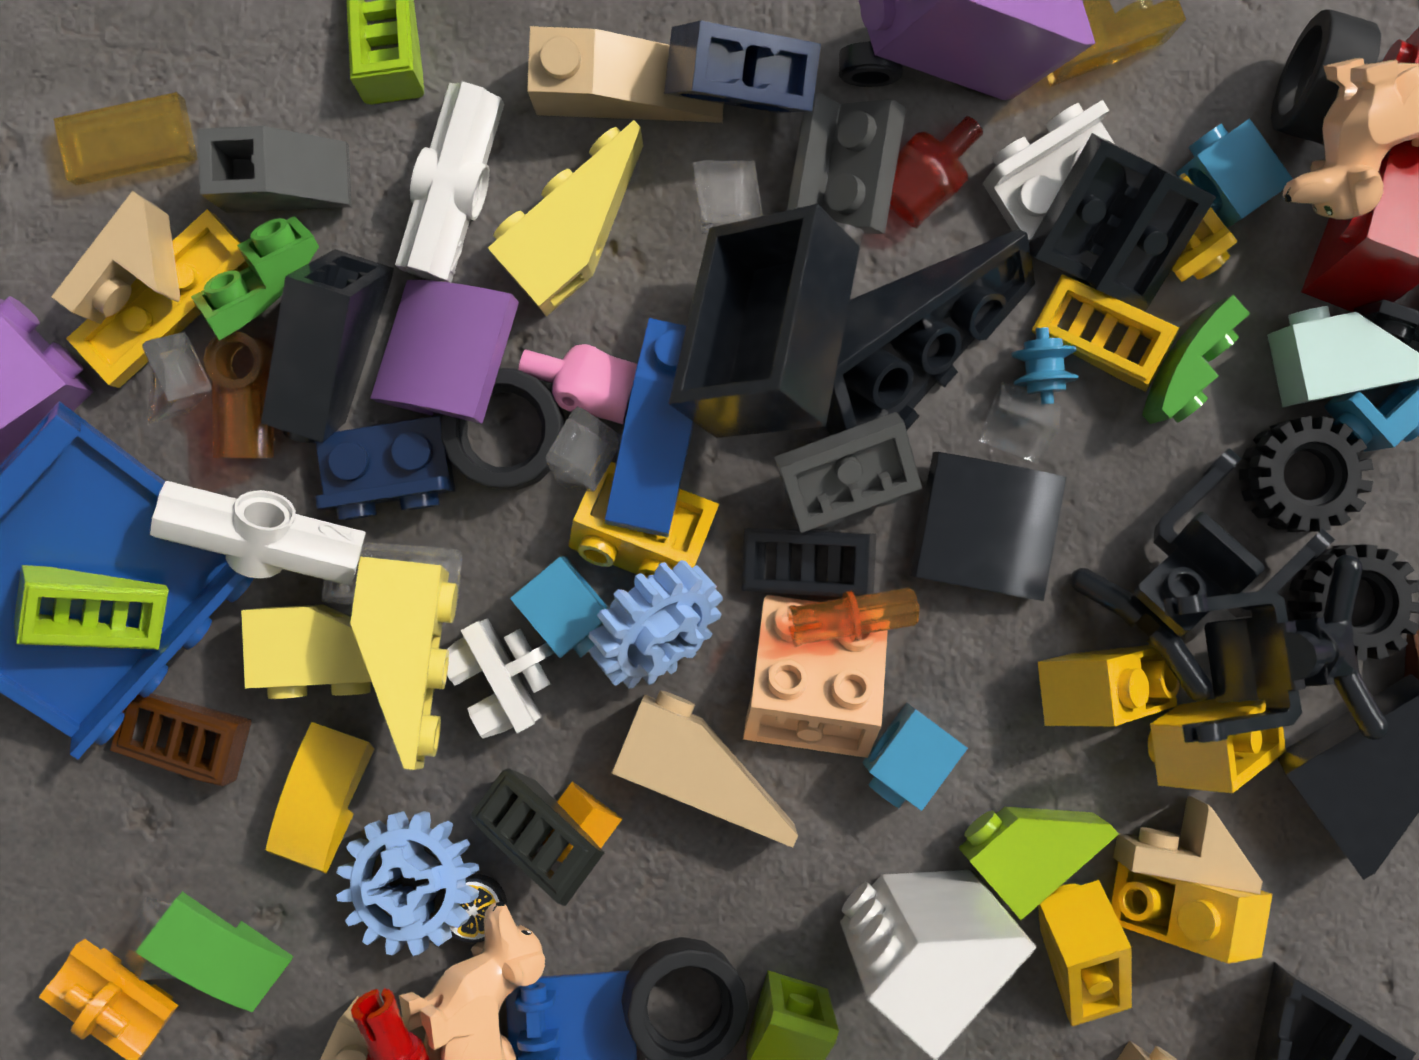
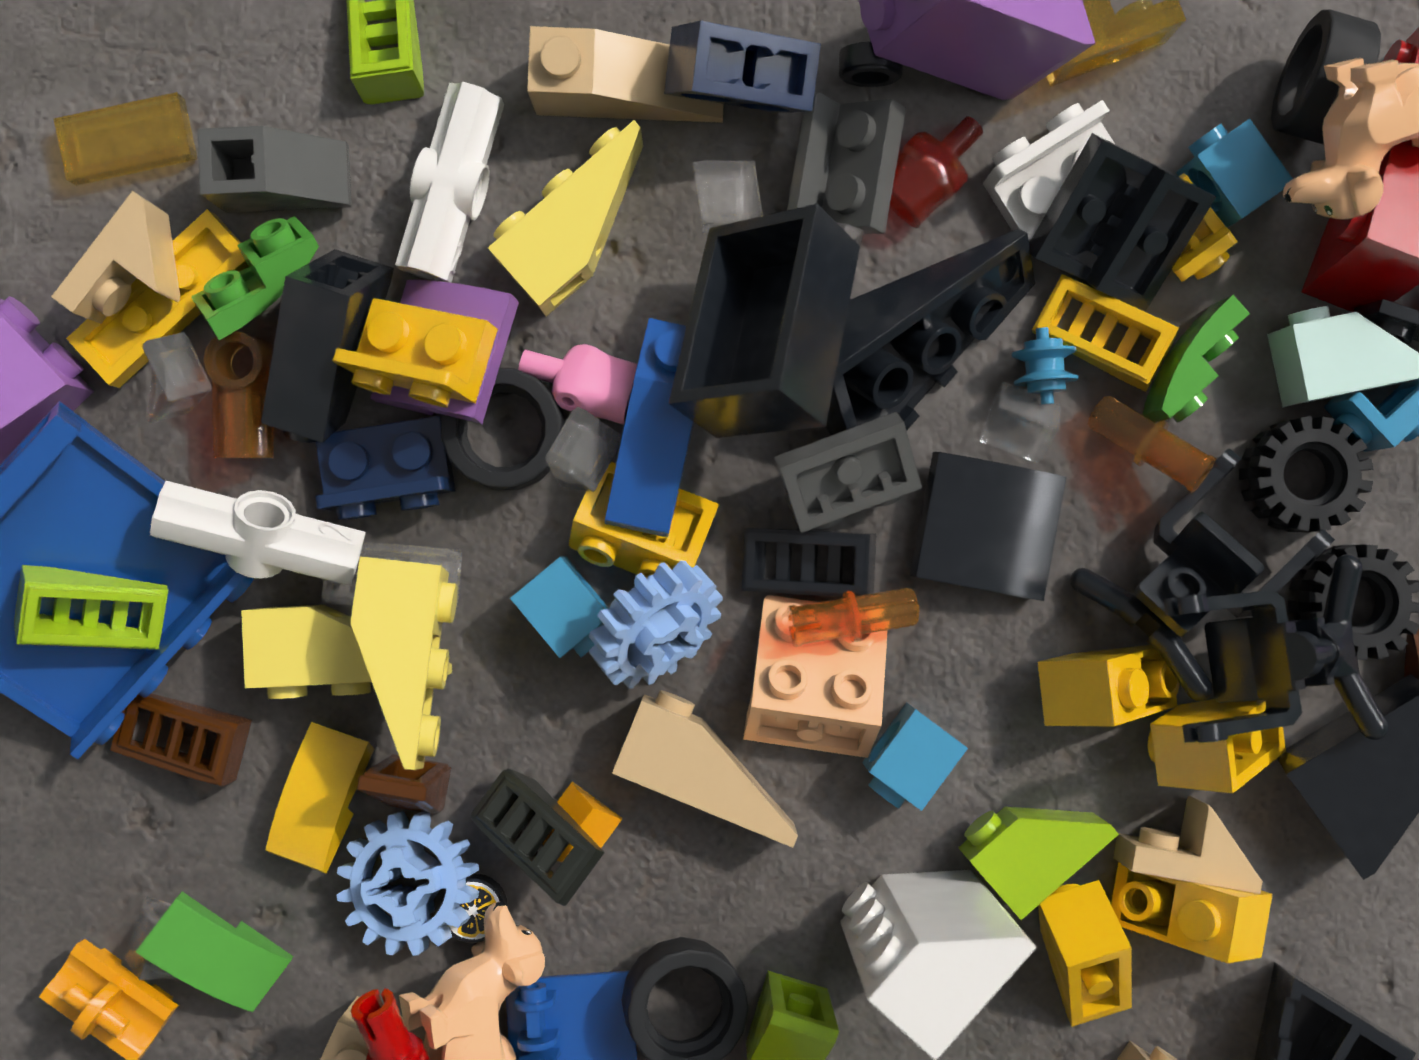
(407, 788): none -> reddish brown slope
(421, 351): none -> yellow bracket
(511, 701): white hips -> none
(1151, 443): none -> clear orange axle

